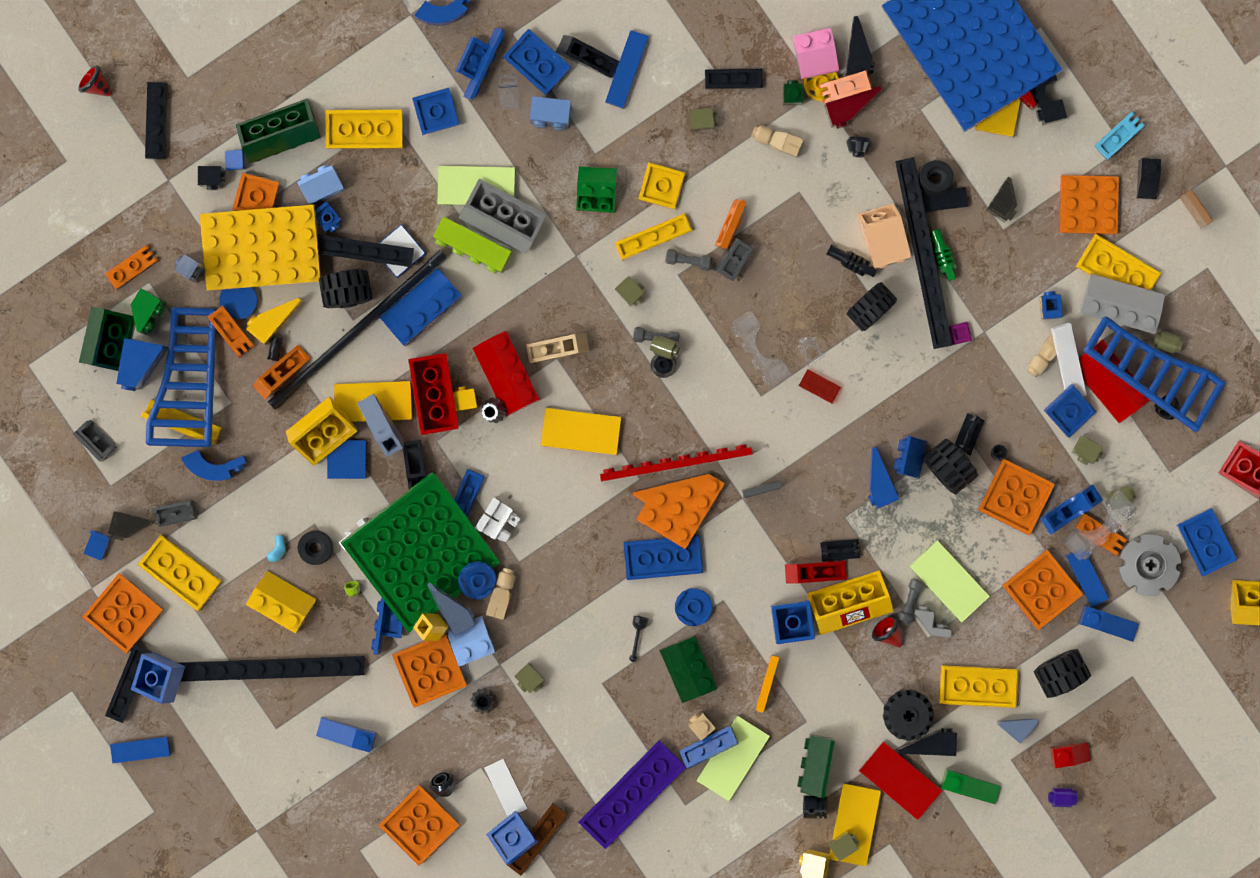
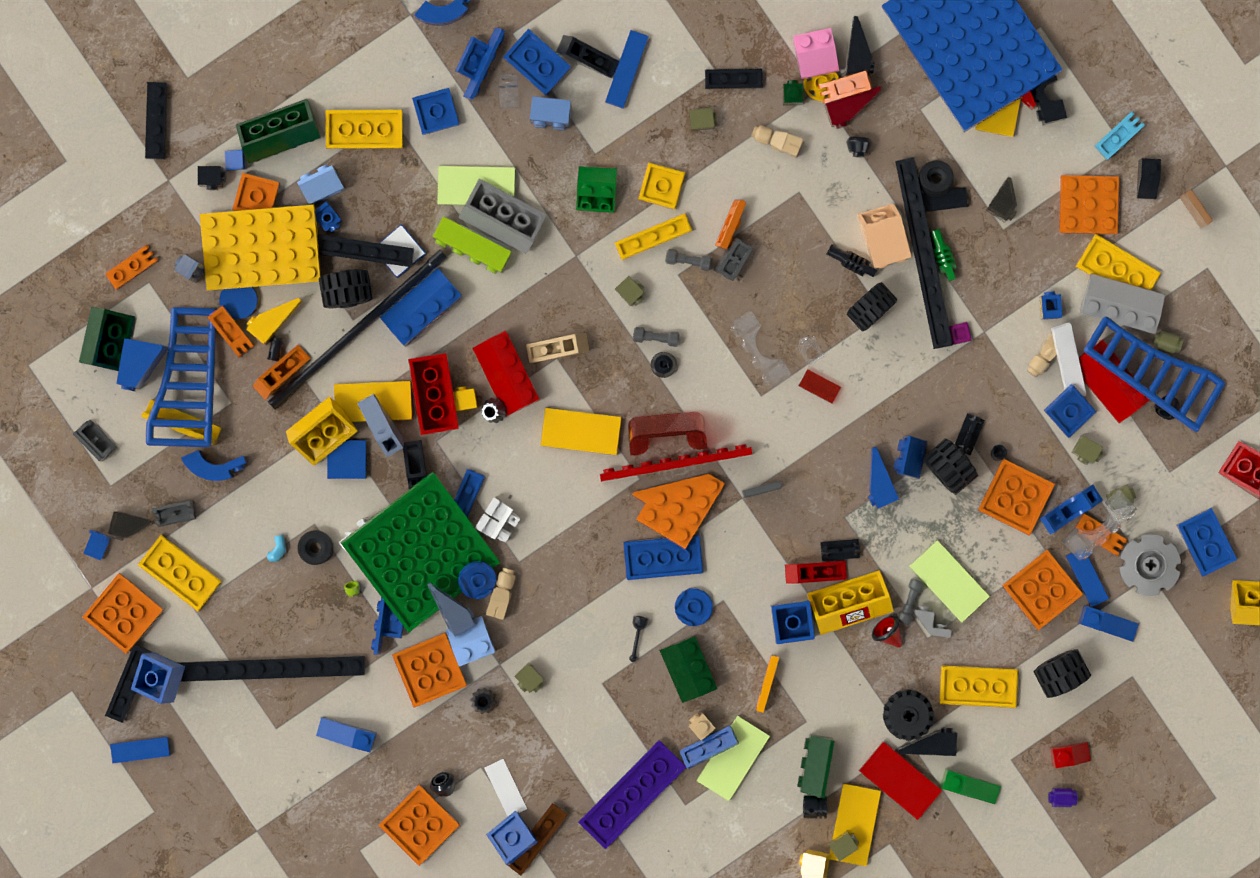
(94, 83): hat -> none
(145, 310): green slope -> none
(281, 602): yellow slope -> none
(430, 627): yellow brick -> none
(664, 347): olive brick -> none
(666, 425): none -> clear red windscreen
(1018, 728): sand blue slope -> none

